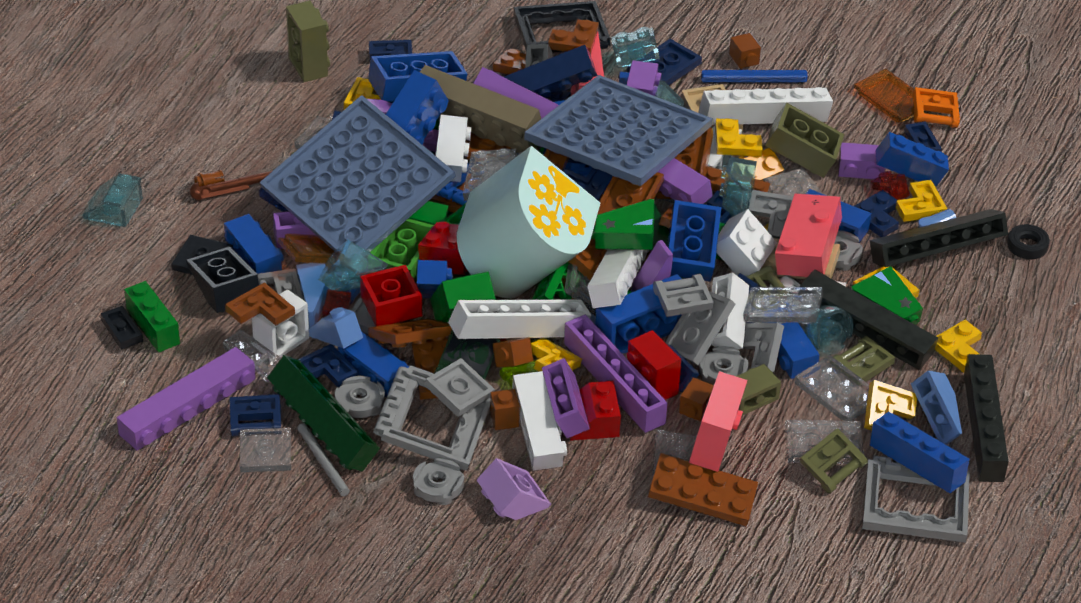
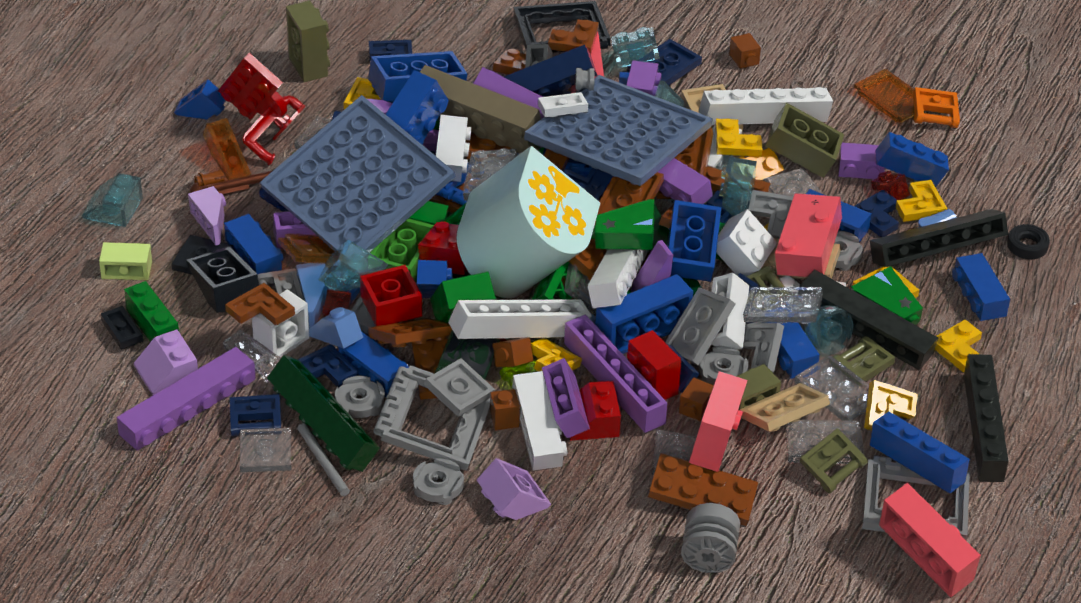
(125, 261): none -> yellowish green brick
(165, 361): none -> lavender slope
(201, 102): none -> blue slope
(208, 210): none -> lavender slope
(225, 149): none -> clear orange slope
(254, 91): none -> red plate
(563, 104): none -> white plate
(584, 79): none -> light grey wheel
(683, 295): light grey plate -> none
(710, 538): none -> light grey wheel
(754, 76): blue axle -> none
(785, 407): none -> tan plate
(922, 134): dark blue plate -> none
(929, 539): none -> coral brick
(938, 404): medium blue slope -> none
(981, 287): none -> blue brick

